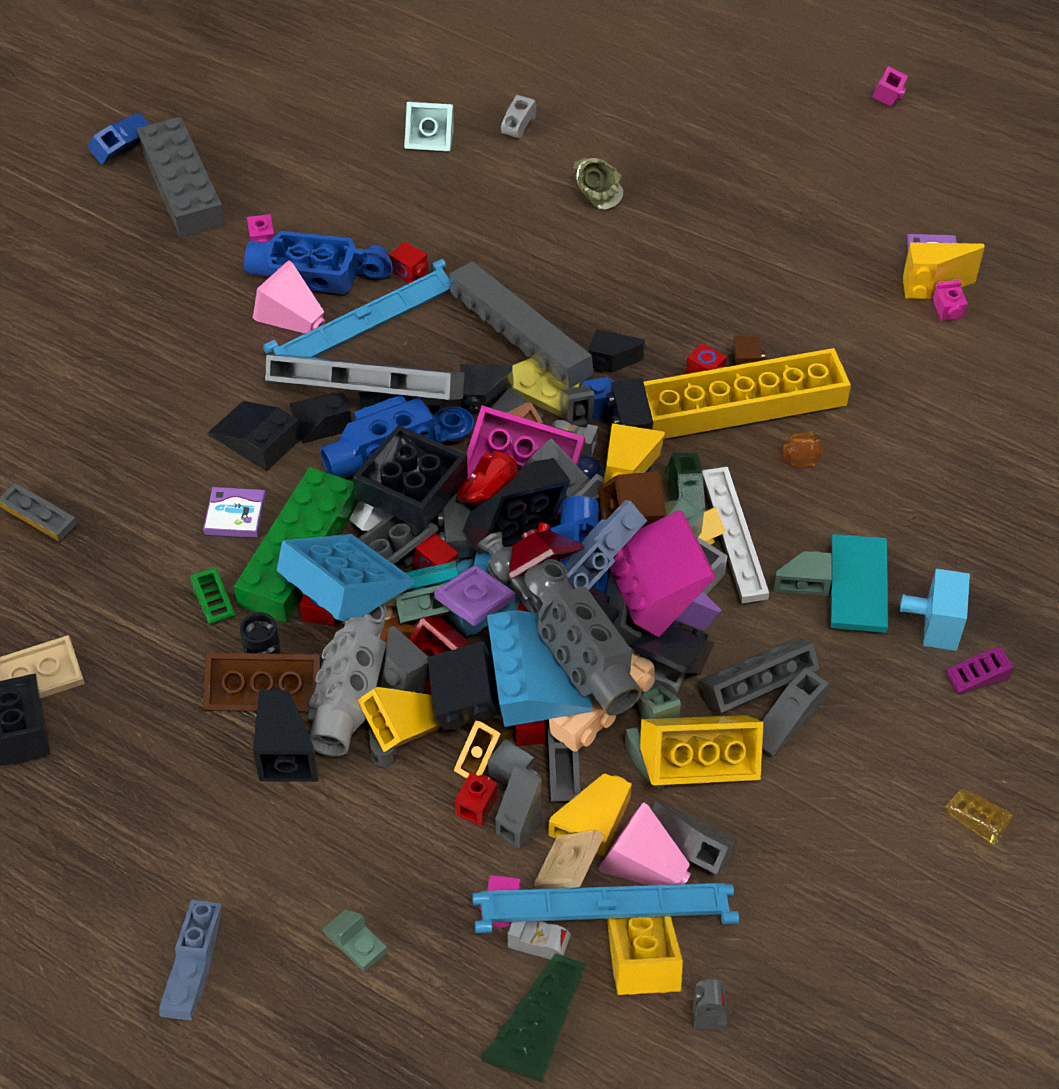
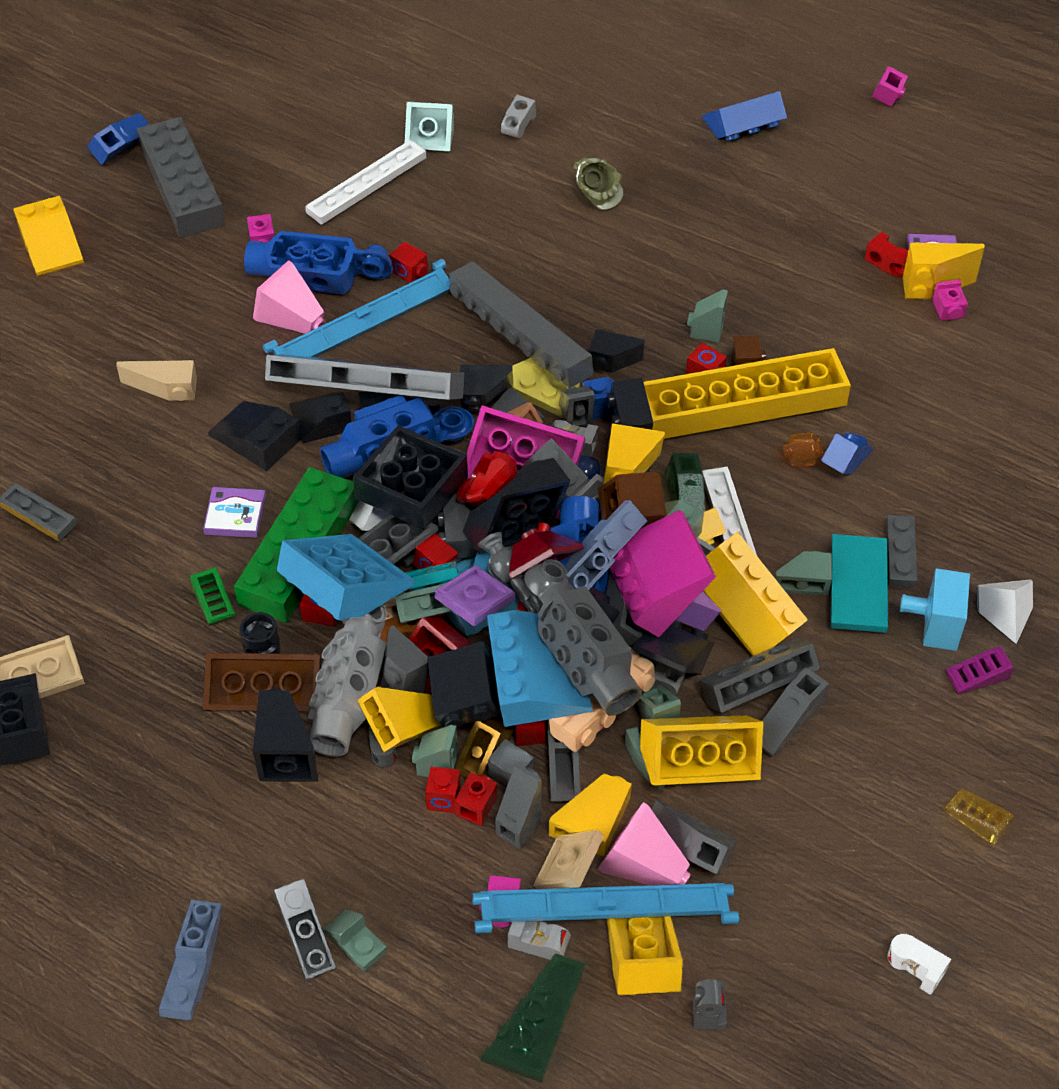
(48, 235): none -> yellow slope
(161, 378): none -> tan slope
(303, 928): none -> slope
(365, 182): none -> white plate
(436, 750): none -> sand green slope
(442, 789): none -> red brick
(708, 317): none -> sand green slope
(746, 116): none -> slope
(750, 597): none -> yellow slope
(847, 452): none -> slope
(886, 255): none -> red leg
(901, 551): none -> dark grey plate
(919, 960): none -> white leg
(1006, 605): none -> white slope

